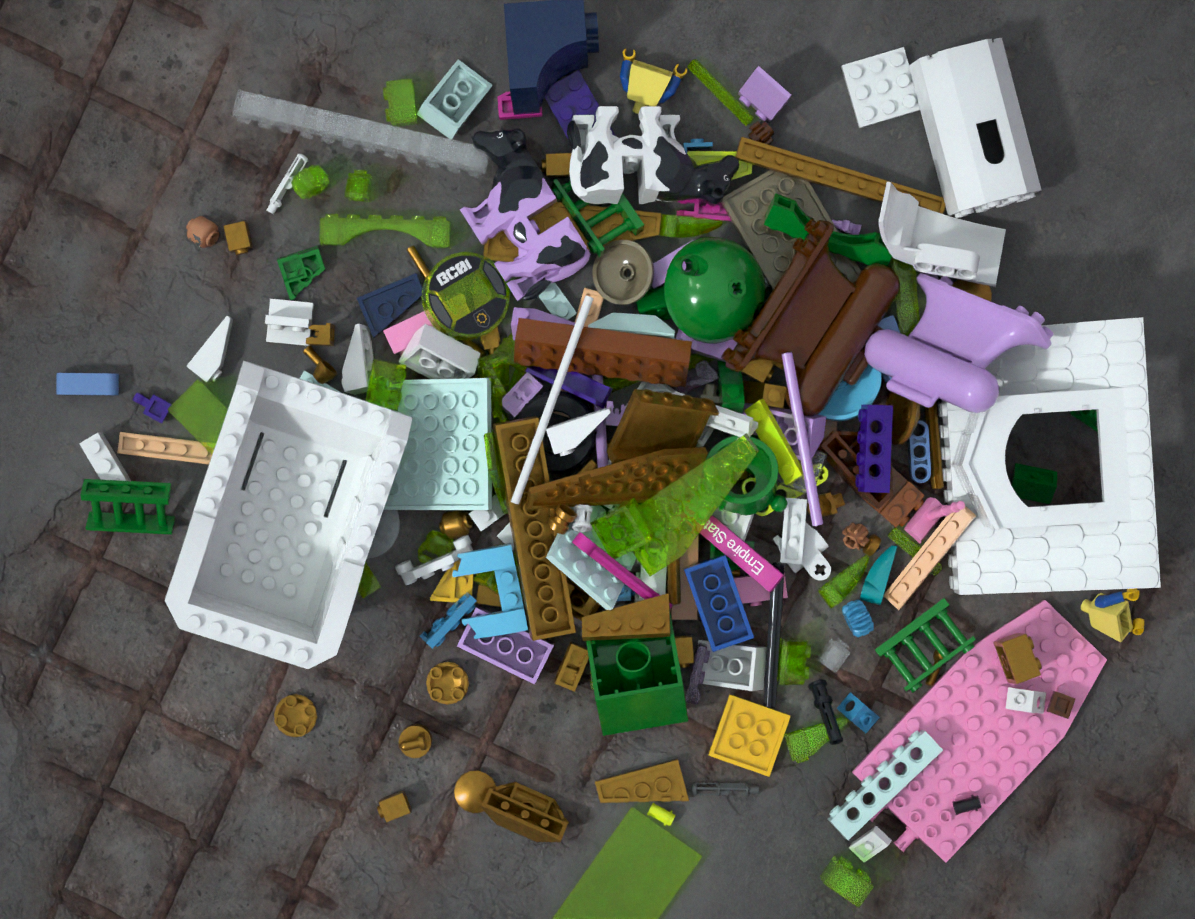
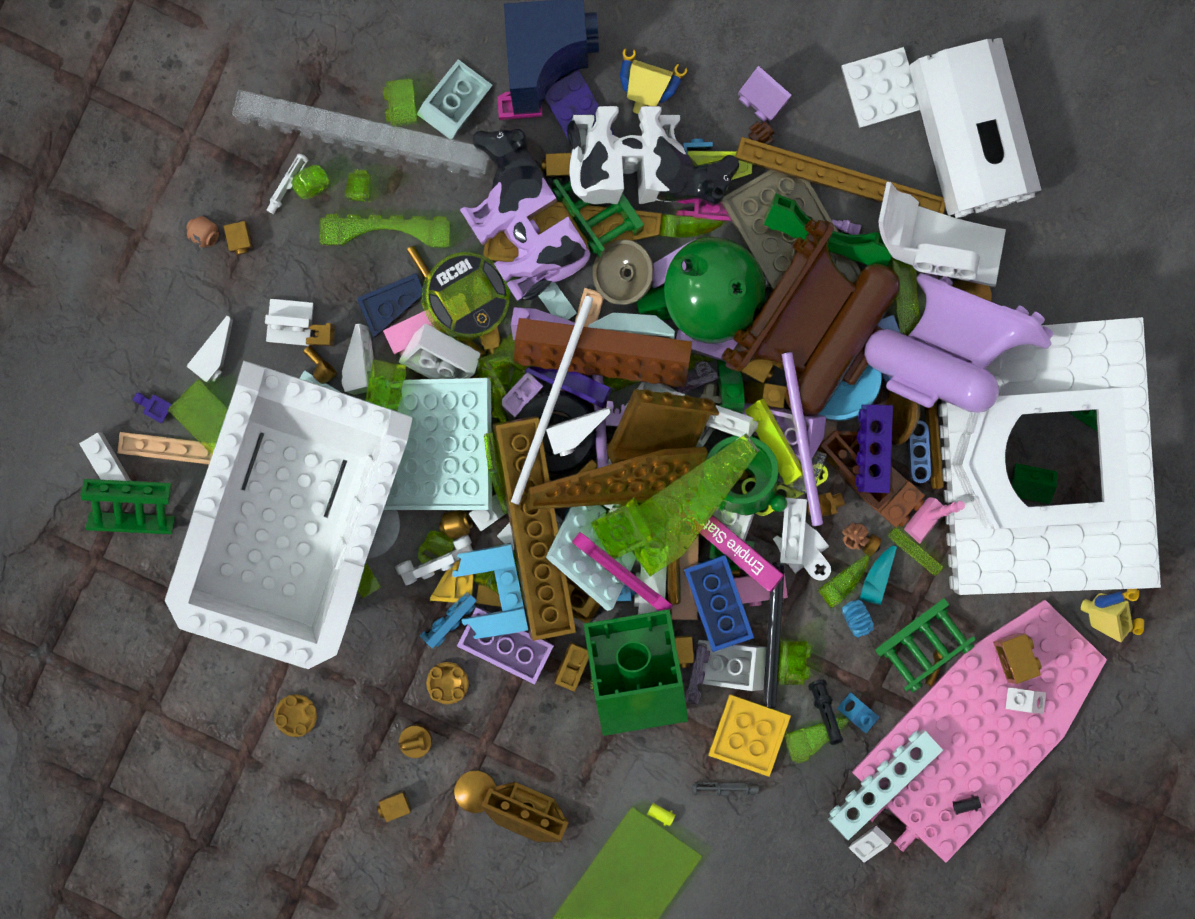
(87, 384): medium blue beam -> none
(300, 269): green slope -> none
(560, 521): pearl gold wheel -> none
(582, 521): white bush -> none
(636, 620): pearl gold wing -> none
(652, 783): pearl gold wing -> none
(720, 92): clear neon green axle -> none
(834, 654): clear brick -> none
(847, 881): clear neon green brick -> none
(928, 557): light nougat tile -> none
(1061, 704): reddish brown plate -> none

